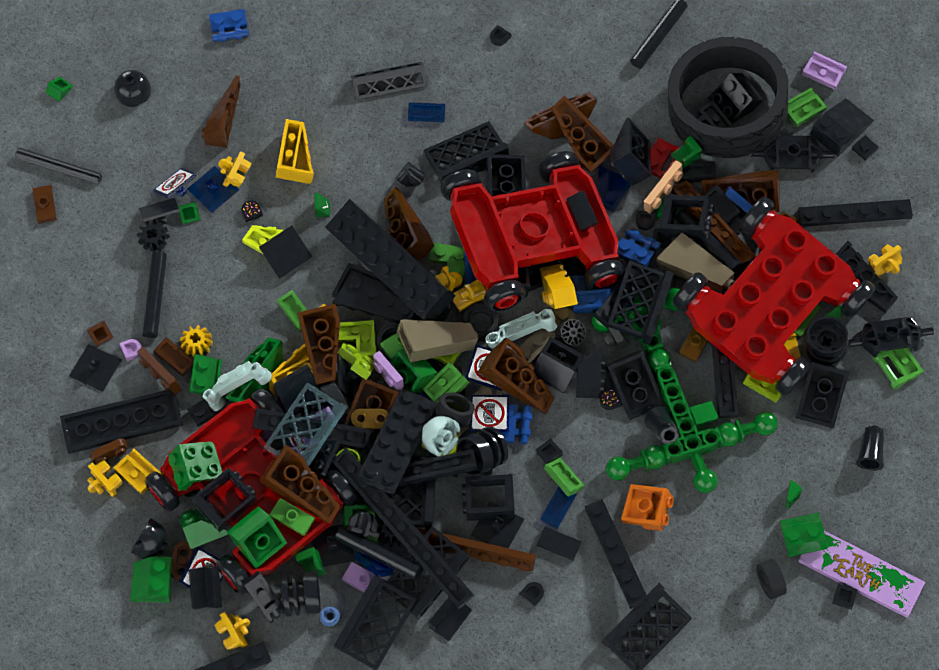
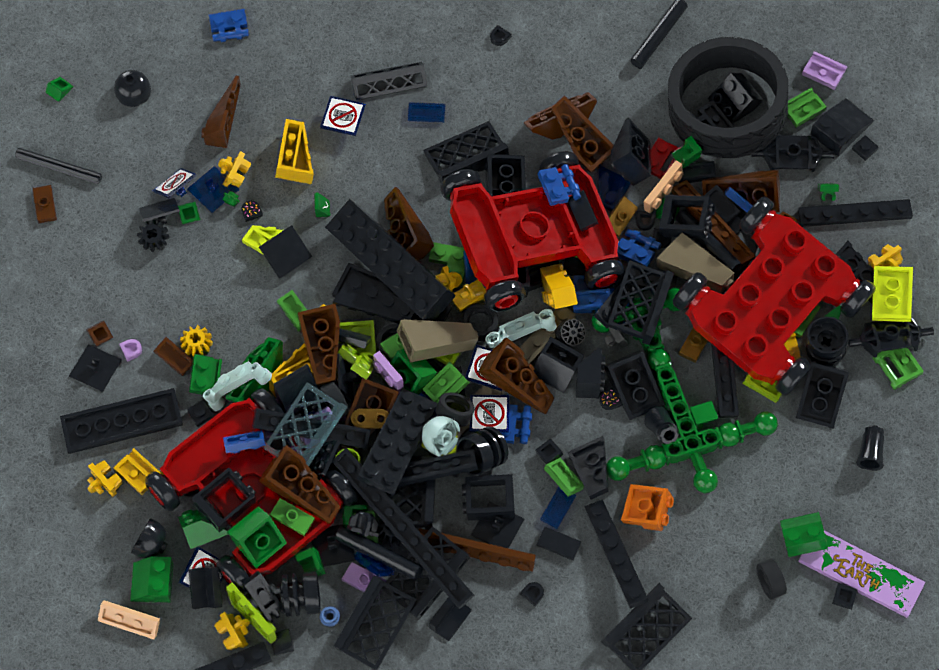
(114, 448): reddish brown plate -> none
(128, 619): none -> light nougat plate
(154, 294): black piece -> none
(158, 371): reddish brown plate -> none
(180, 562): reddish brown plate -> none
(194, 463): green bracket -> none
(231, 198): none -> green plate
(244, 441): none -> blue plate
(248, 611): none -> lime wing
(283, 643): none -> black slope
(342, 116): none -> piece
(354, 338): none -> black tile
(410, 176): black piece -> none
(554, 187): none -> blue plate
(591, 466): none -> black wing
(622, 214): none -> pearl gold plate
(794, 493): green slope -> none
(827, 188): none -> green tile
(893, 294): none -> neon yellow plate

